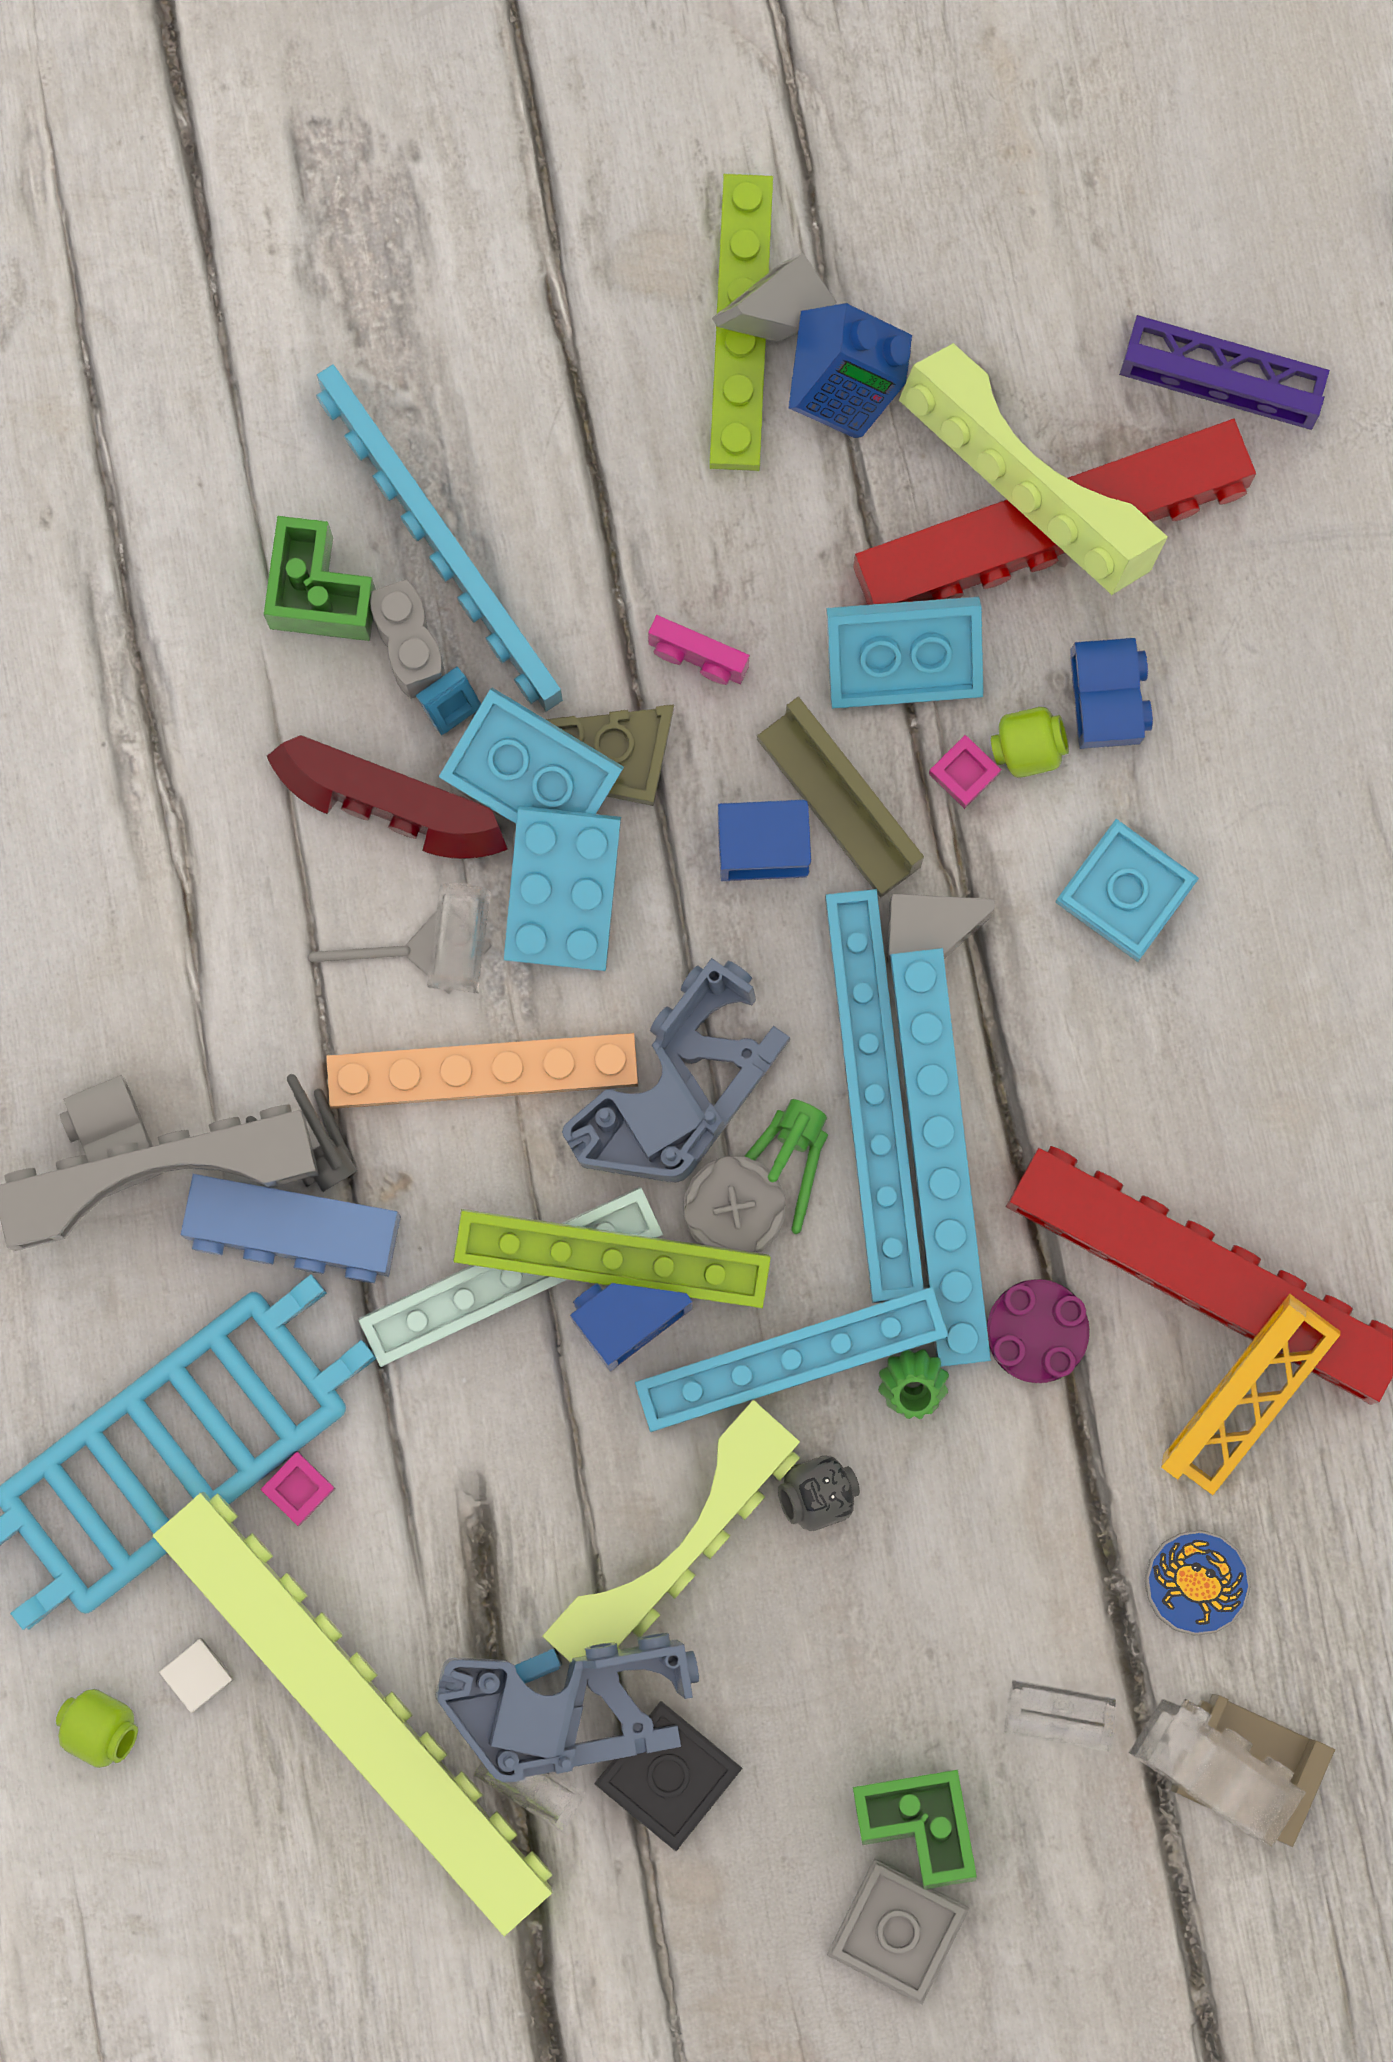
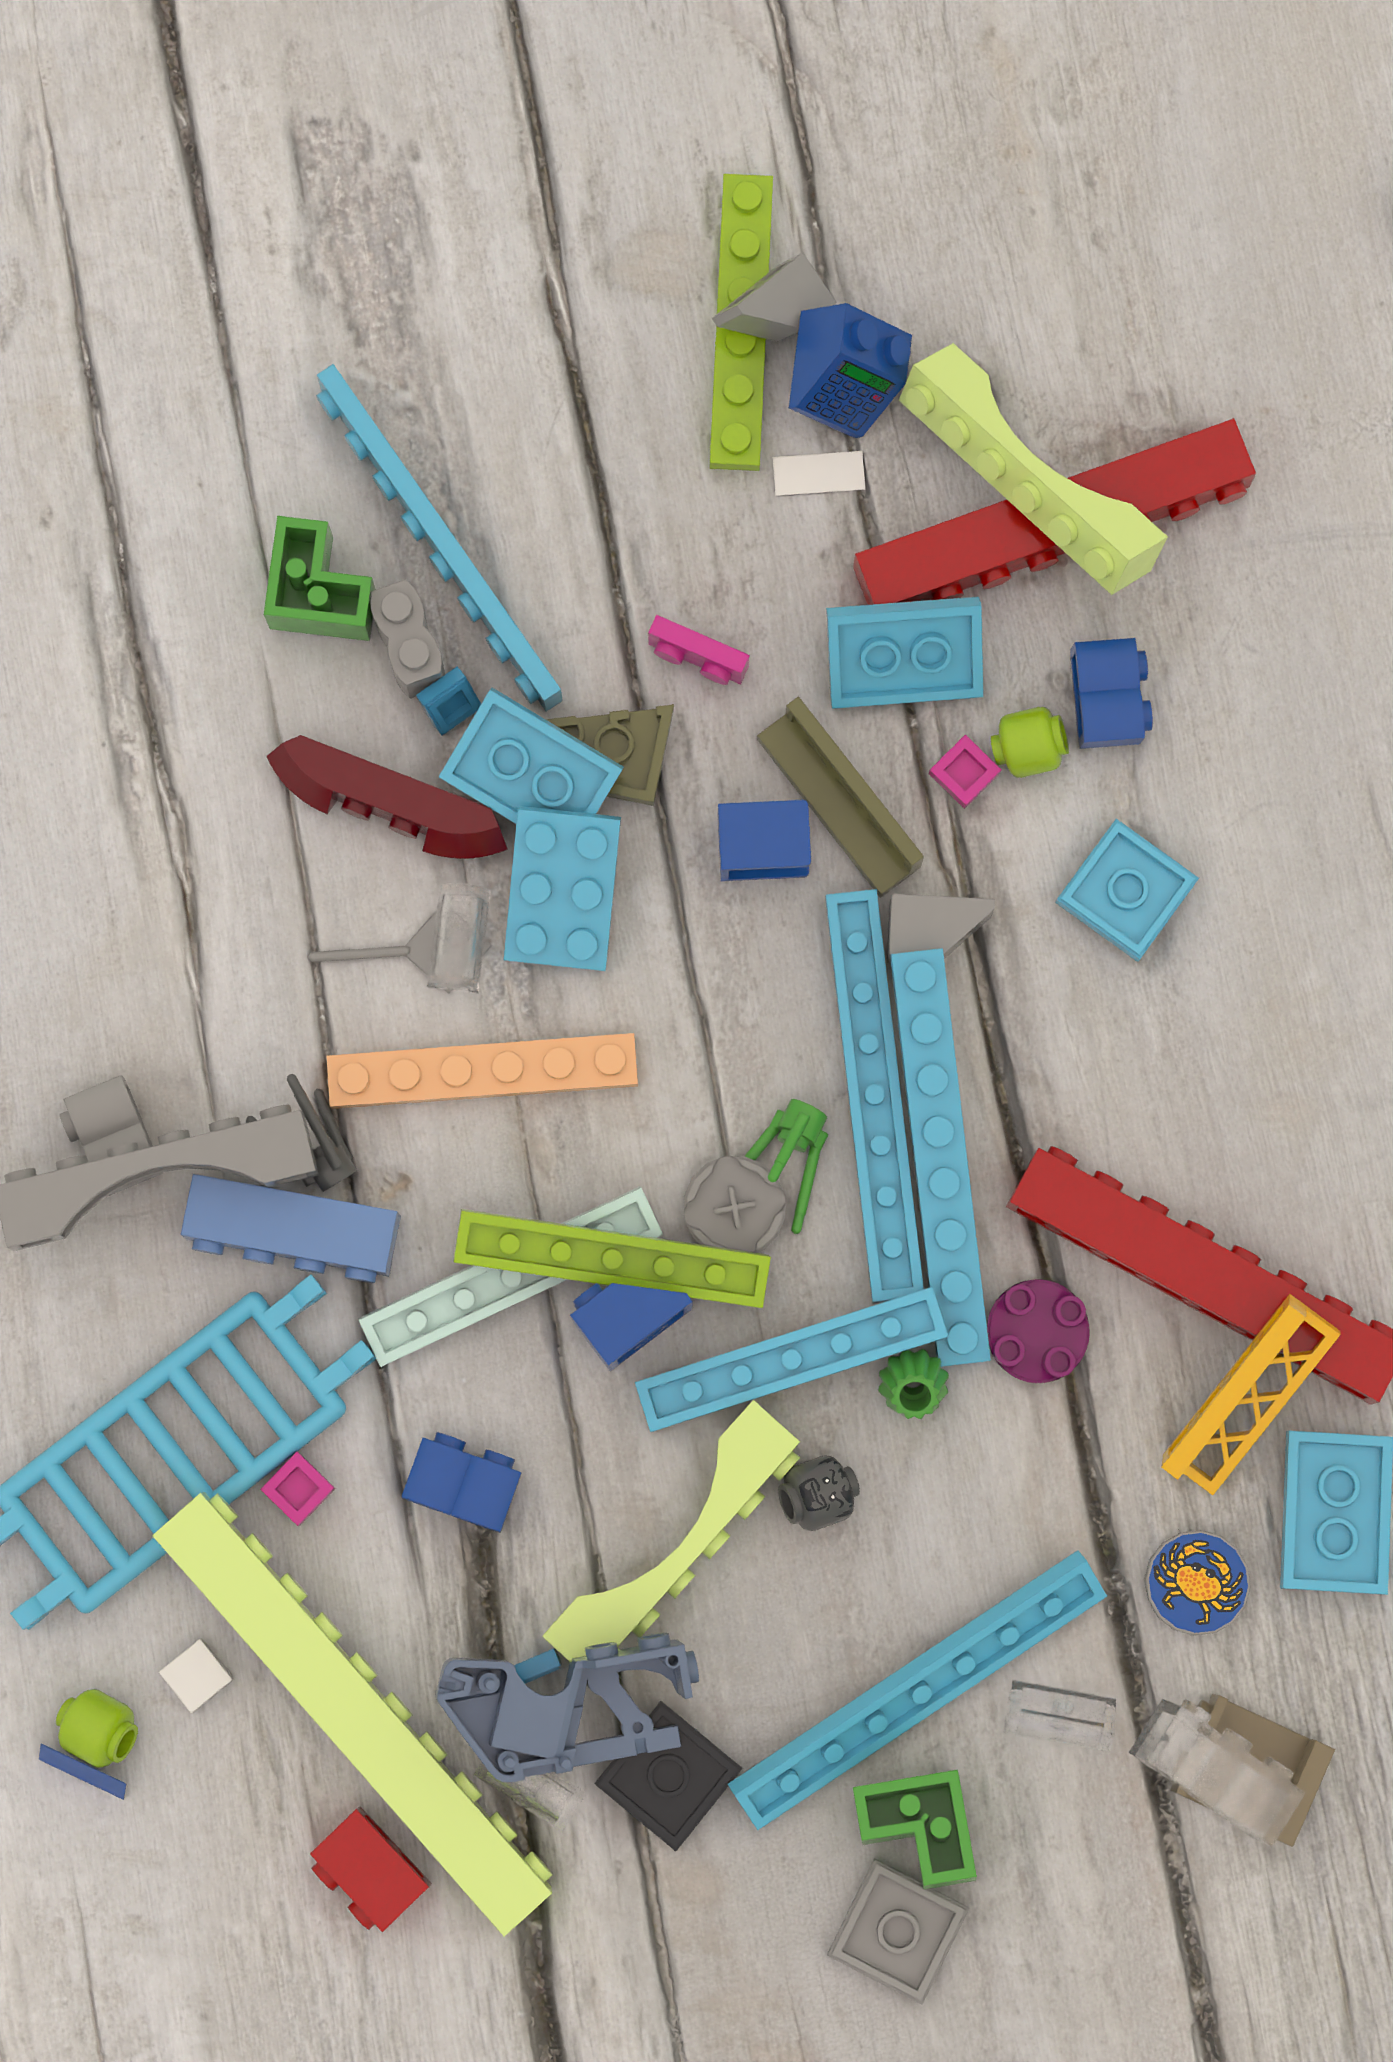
(82, 1771): none -> blue sticker
(368, 1870): none -> red brick
(462, 1483): none -> blue brick
(674, 1124): sand blue piece -> none
(818, 473): none -> white sticker
(917, 1690): none -> medium azure plate
(1220, 382): dark purple fence -> none
(1336, 1512): none -> medium azure plate

